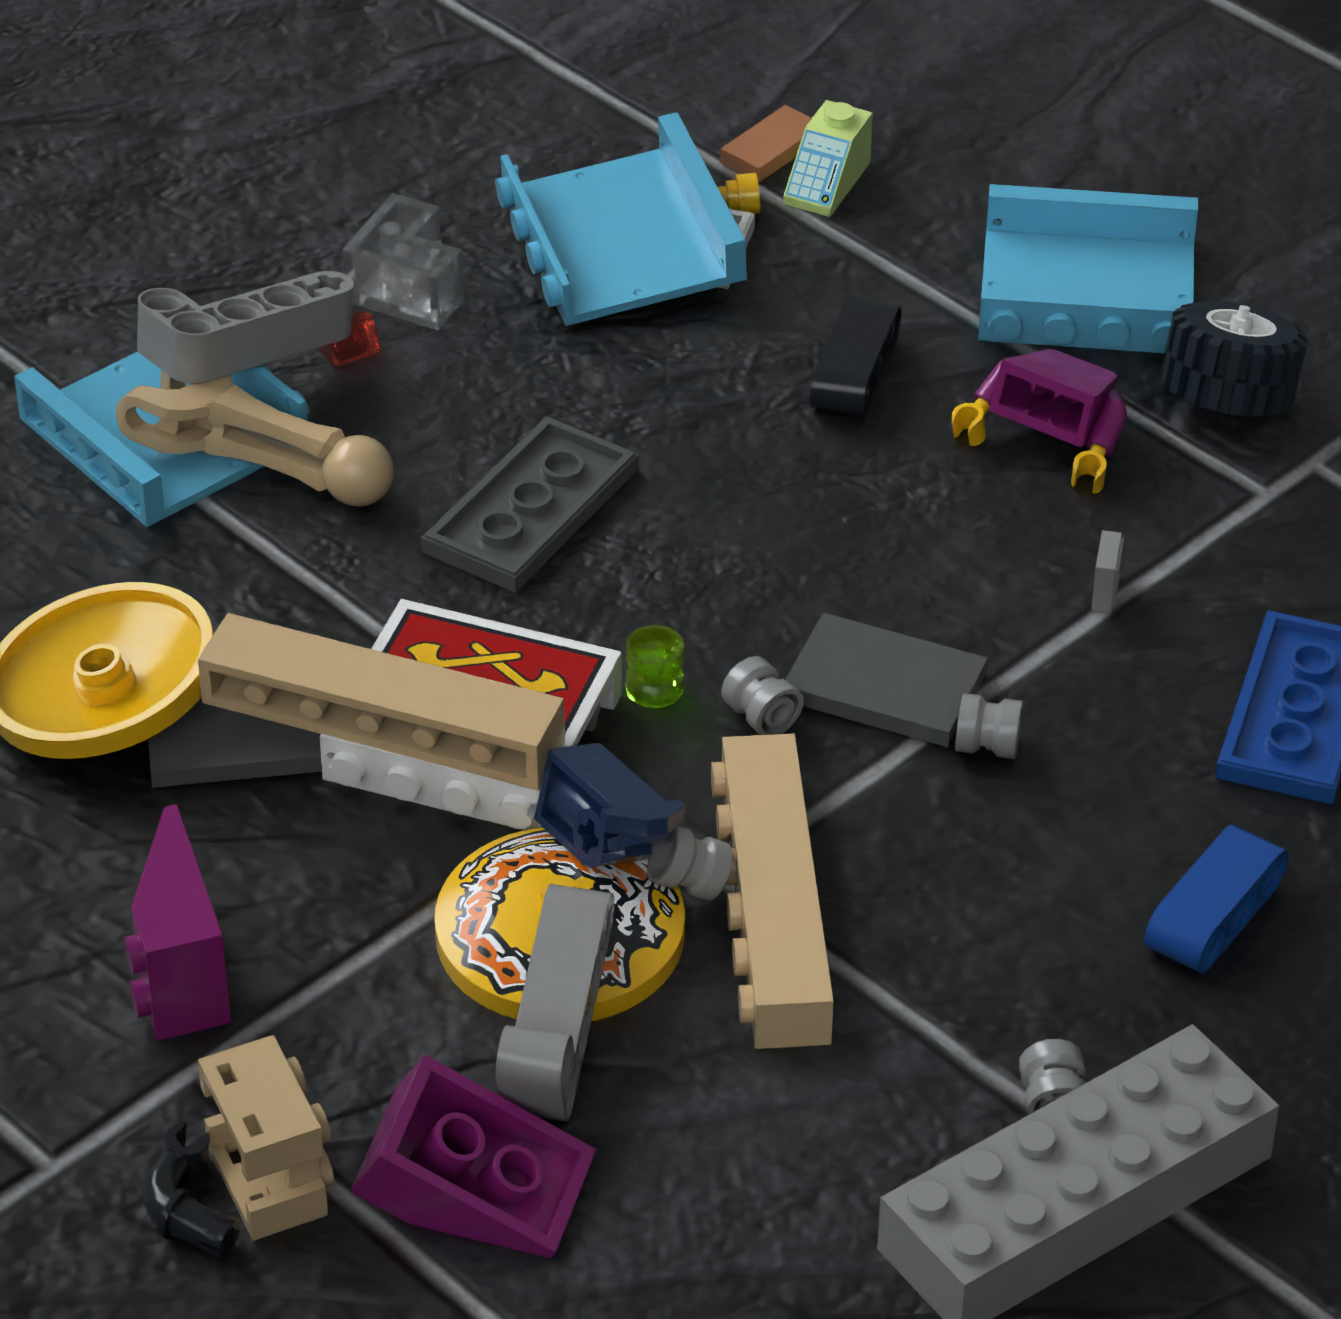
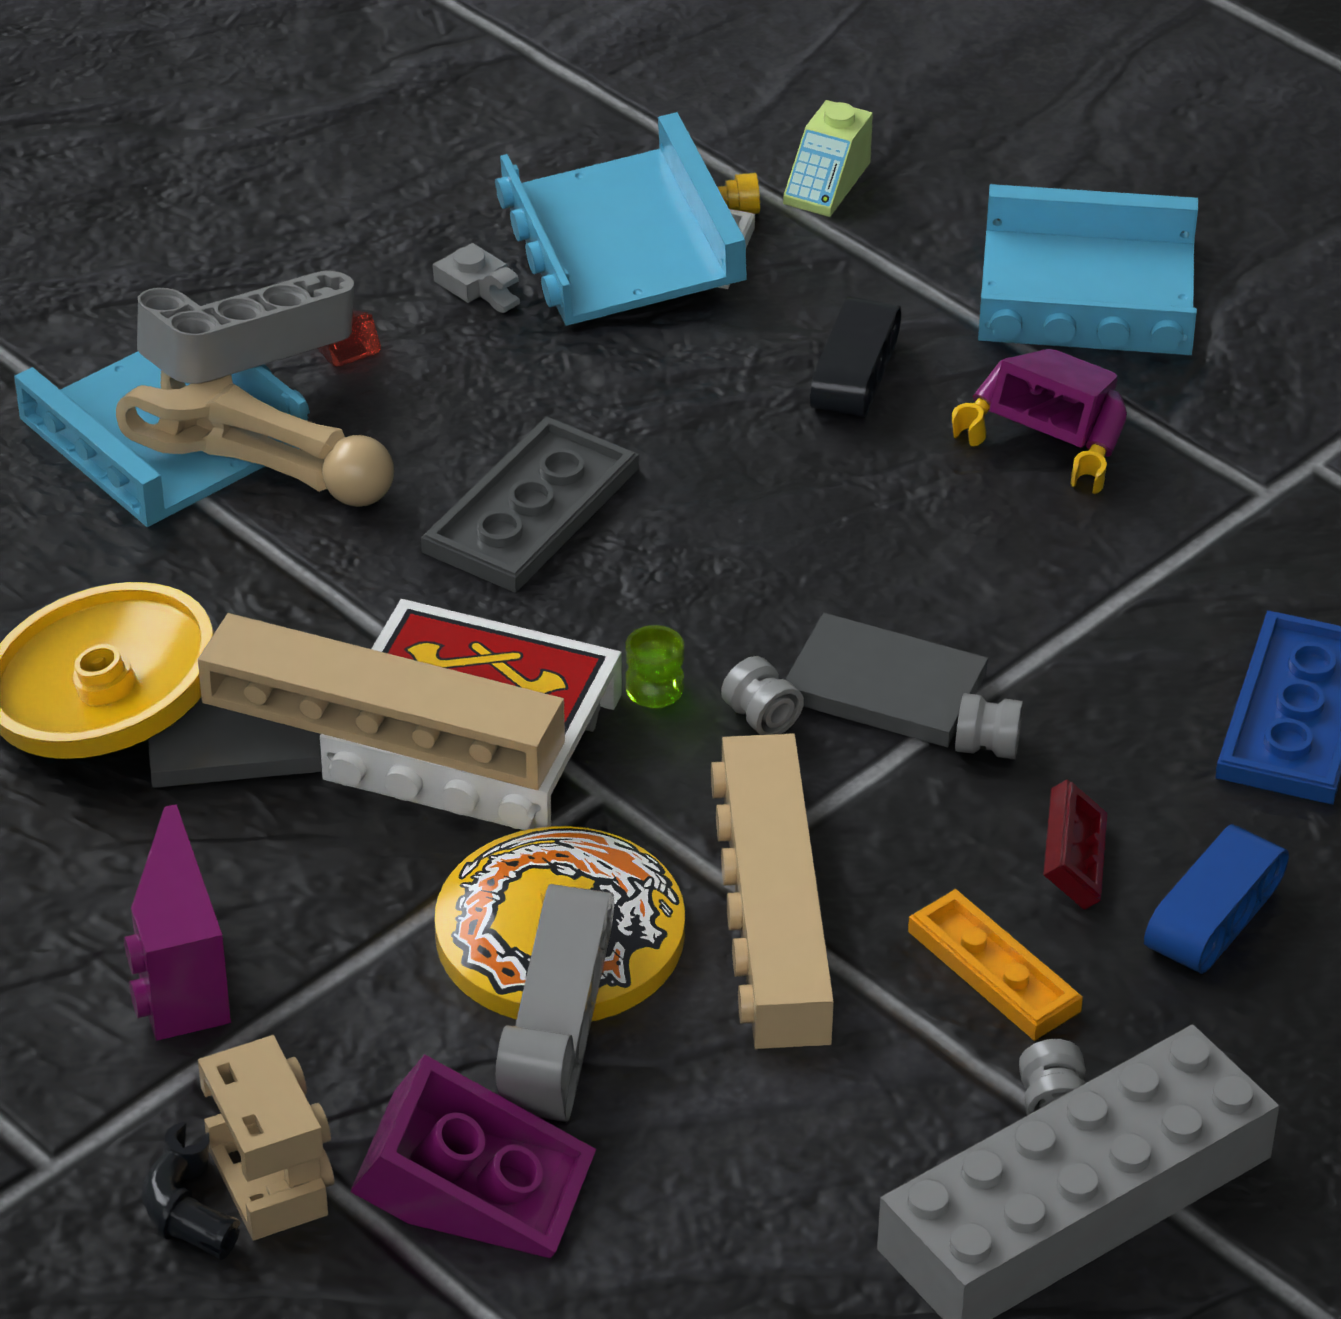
(403, 265): clear brick -> none
(475, 274): none -> light grey plate
(602, 807): dark blue piece -> none
(692, 863): light grey wheel -> none
(766, 144): nougat tile -> none
(995, 964): none -> light orange tile
(1075, 844): none -> dark red plate
(1107, 571): light grey tile -> none
(1233, 358): black wheel -> none

